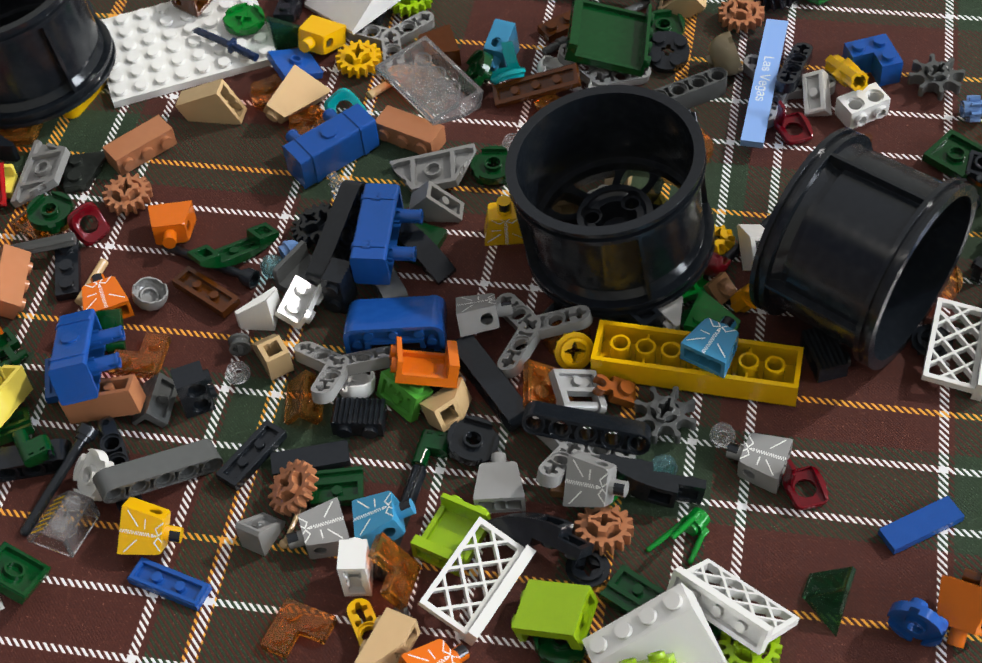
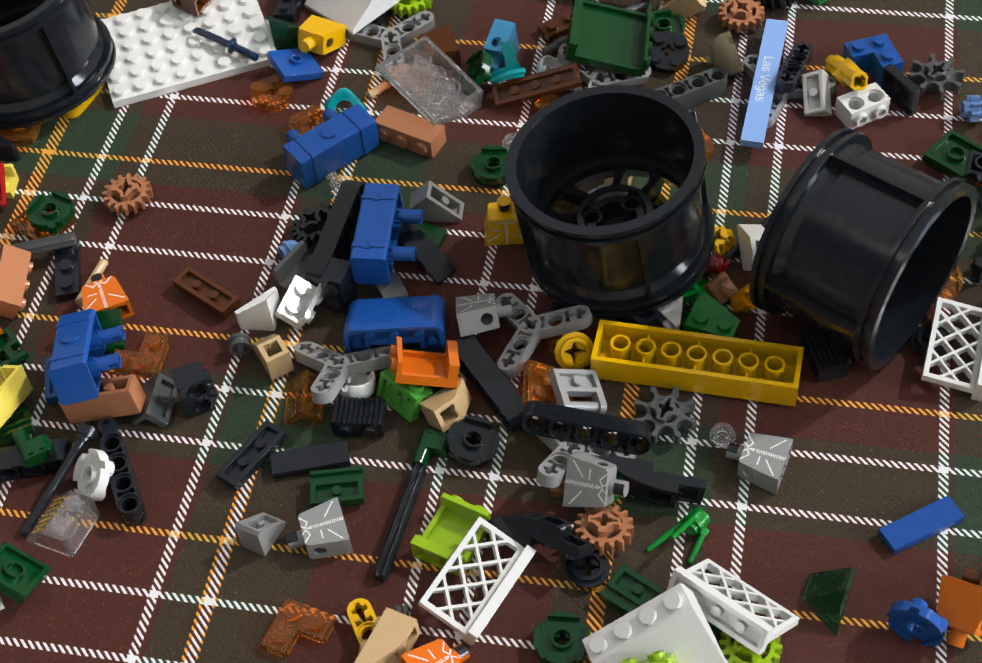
(41, 172): light grey wing -> none
(74, 220): dark red piece -> none
(82, 170): pearl dark grey wing -> none
(139, 145): nougat brick -> none
(145, 528): yellow torso -> none
(149, 293): light grey hair -> none
(157, 471): dark grey beam -> none
(169, 583): blue tile -> none
(172, 222): orange torso -> none
(211, 104): tan slope -> none
(239, 368): clear plate -> none
(244, 19): green tile -> none
(247, 277): black piece -> none
(257, 240): dark green slope -> none
(268, 264): clear light blue plate -> none
(283, 542): tan hinge -> none
(293, 487): nougat gear -> none
(295, 94): tan slope -> none
(355, 567): white brick -> none
(358, 58): yellow gear -> none
(380, 514): dark azure torso -> none
(400, 568): clear orange plate -> none
(440, 167): light grey wing -> none
(499, 486): light grey torso -> none
(555, 612): lime panel -> none
(618, 390): dark orange plate -> none
(665, 463): clear light blue plate -> none
(711, 345): dark azure torso -> none
(794, 118): dark red piece -> none
(810, 474): dark red piece -> none
(900, 89): none -> black plate

